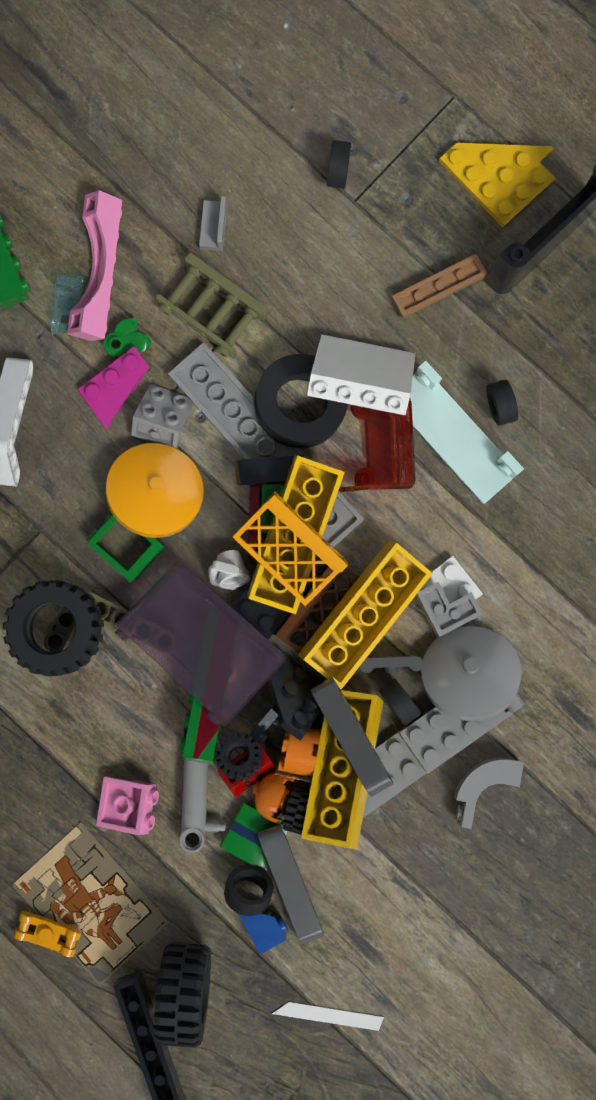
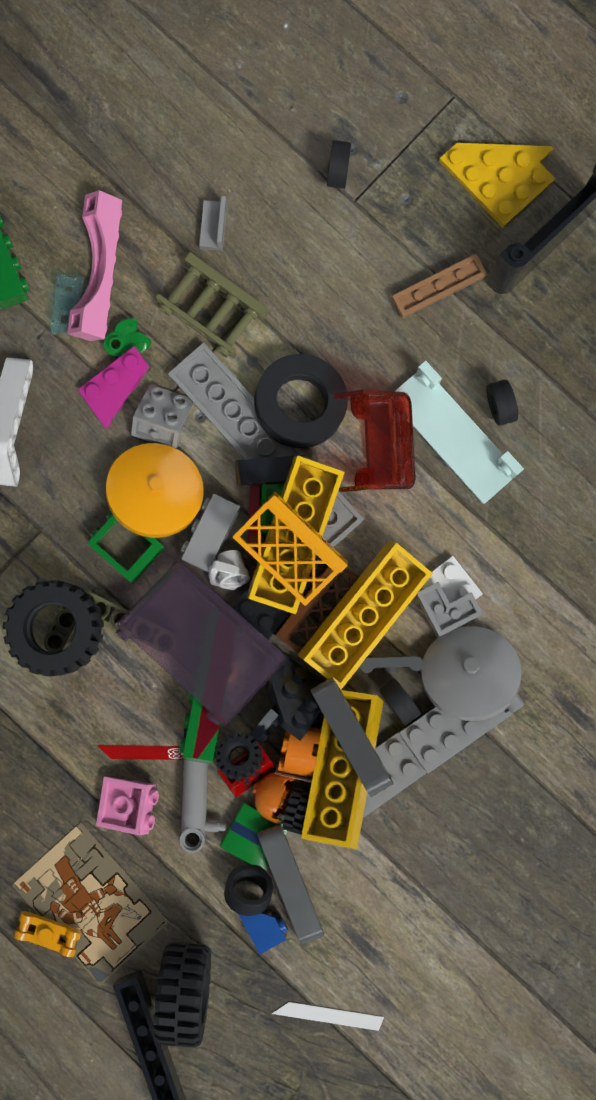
(142, 752): none -> red sticker
(210, 532): none -> light grey brick
(362, 374): white panel -> none
(480, 777): light grey arch -> none

